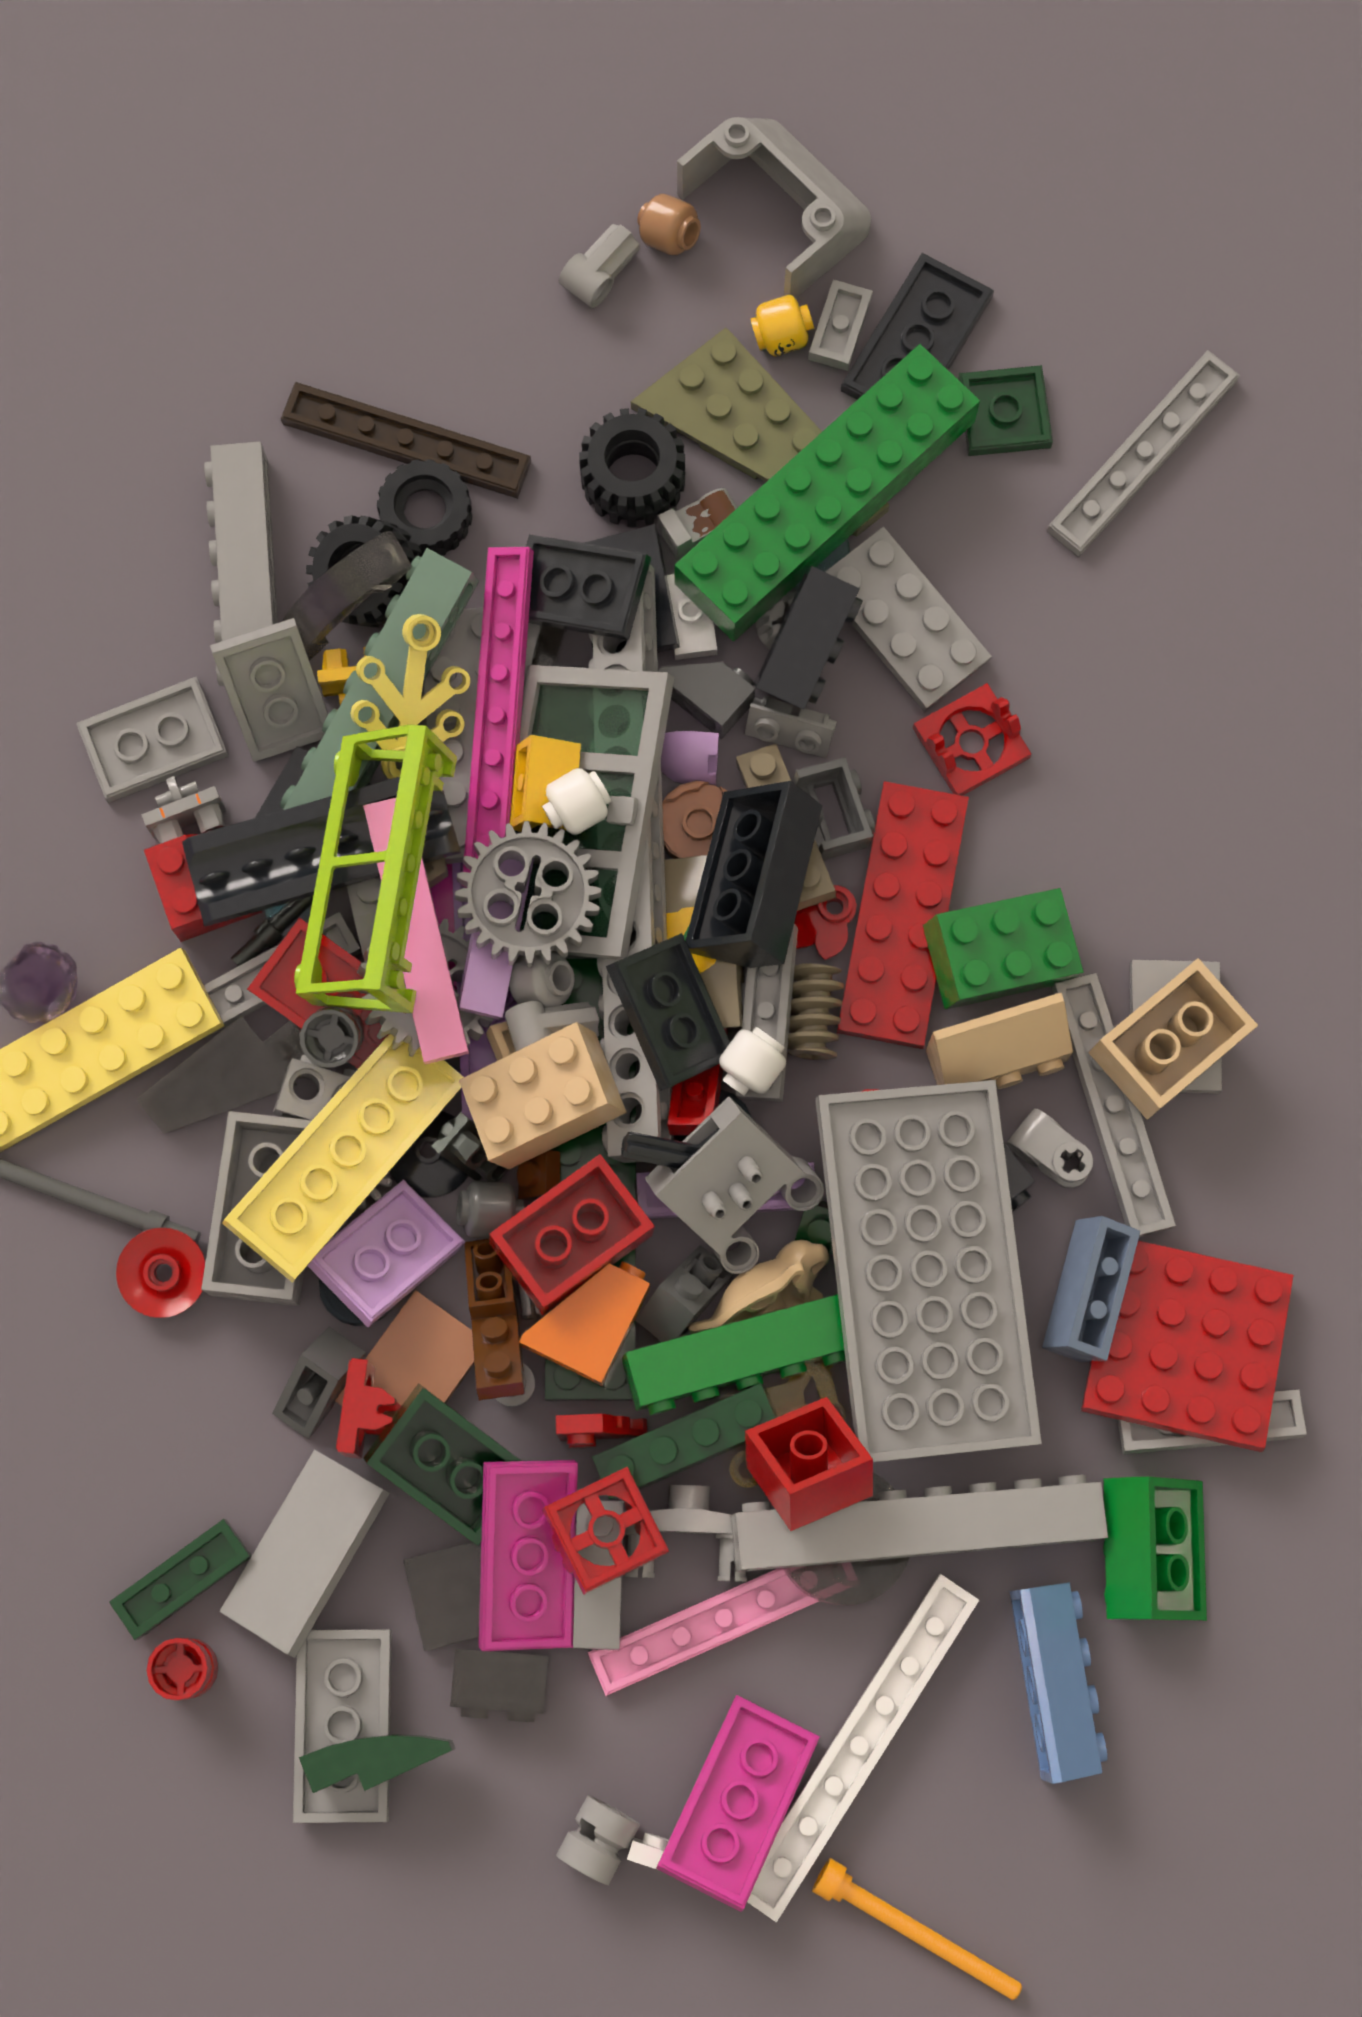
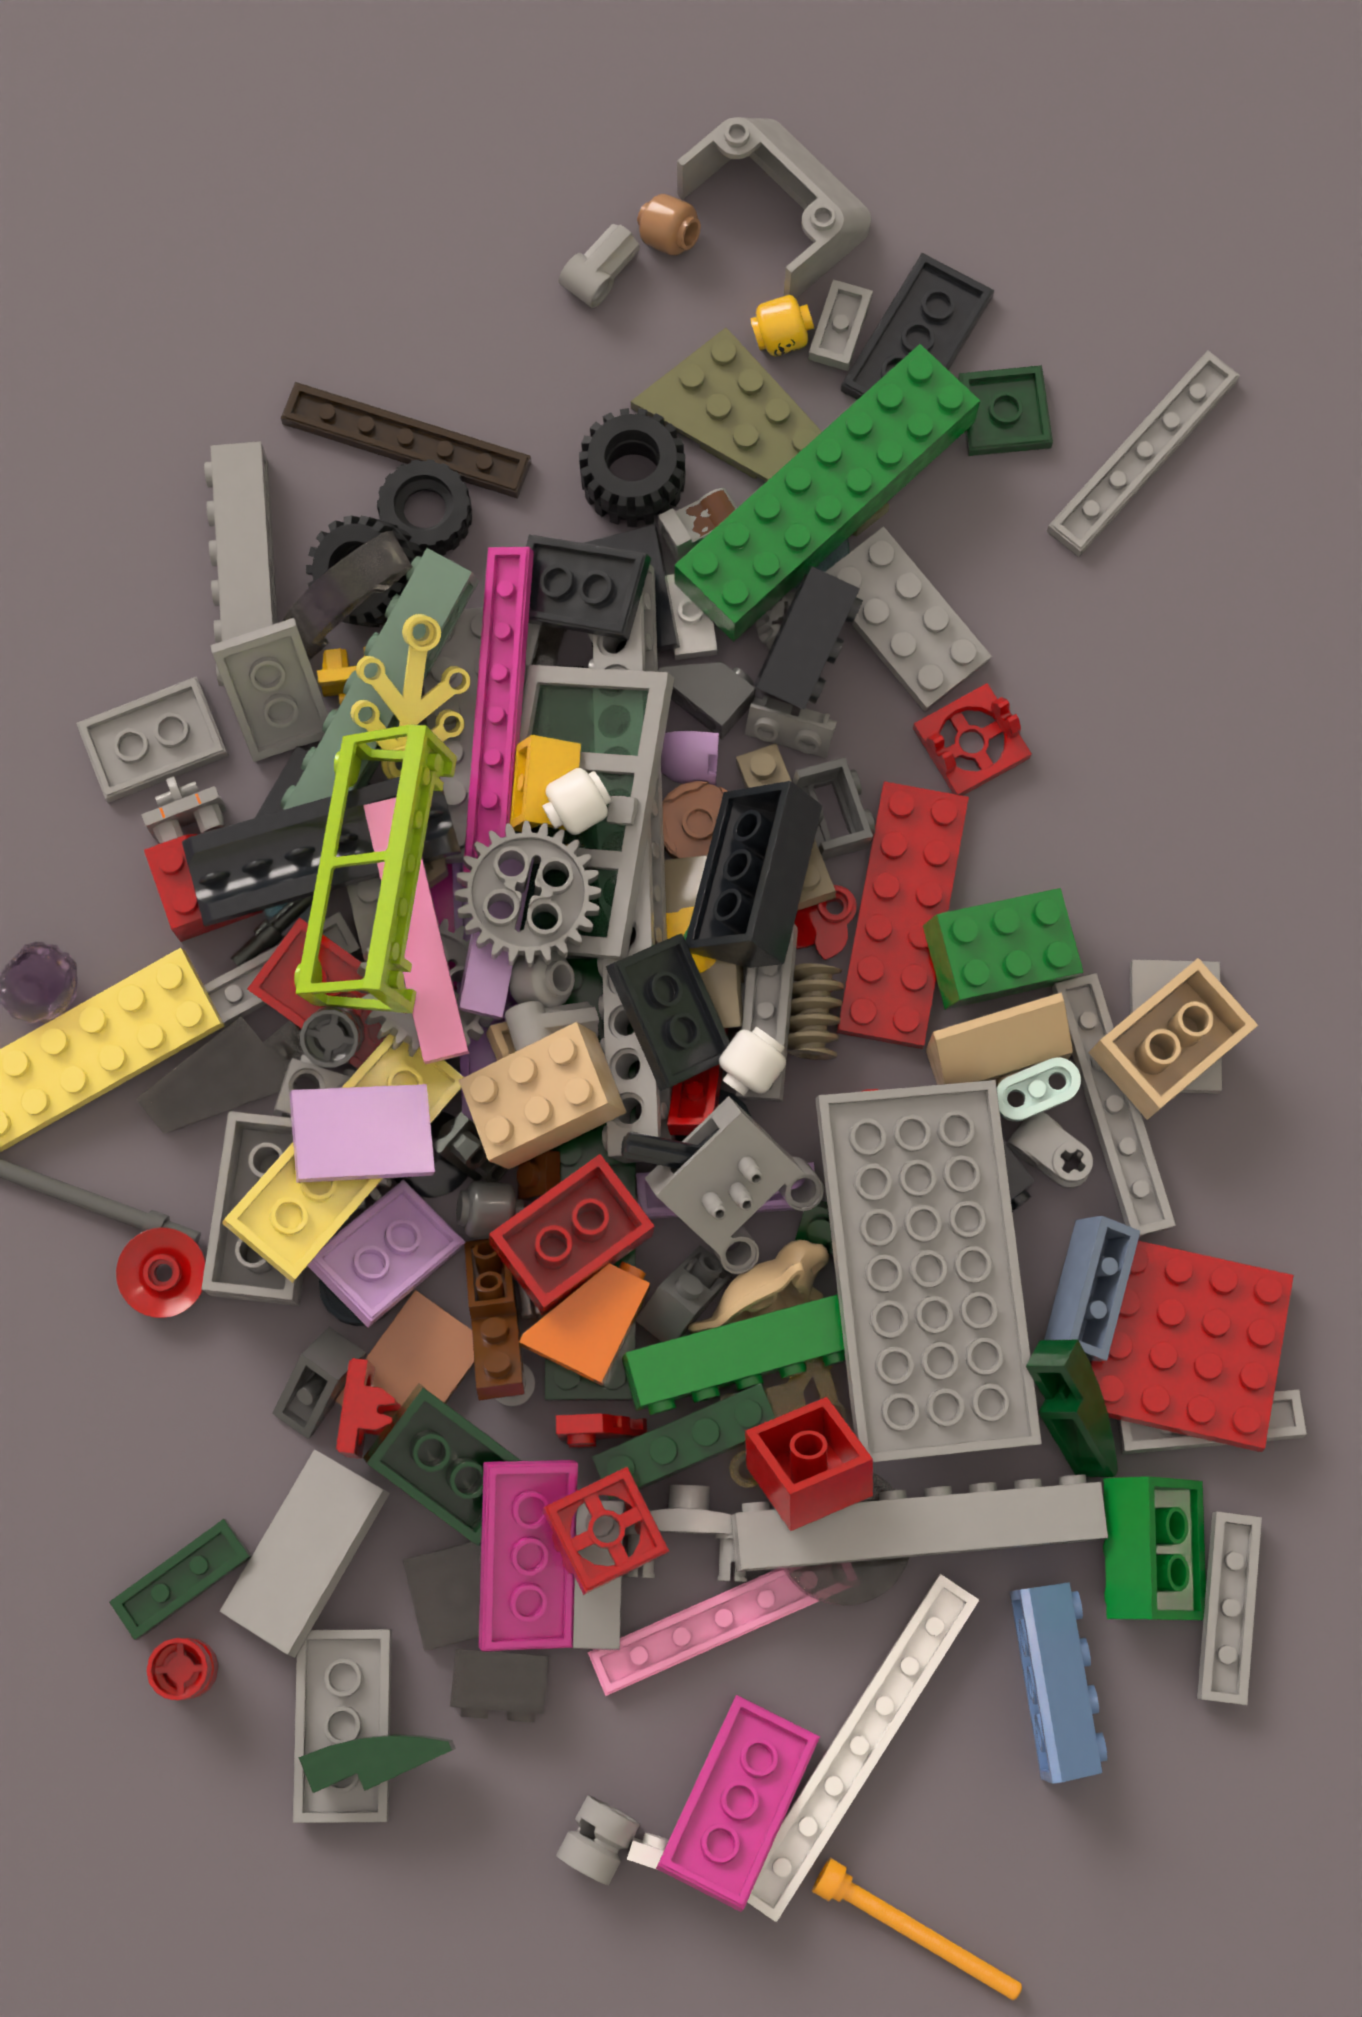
(361, 1133): none -> lavender tile
(1035, 1088): none -> light aqua plate
(1074, 1407): none -> dark green slope
(1229, 1608): none -> light grey plate

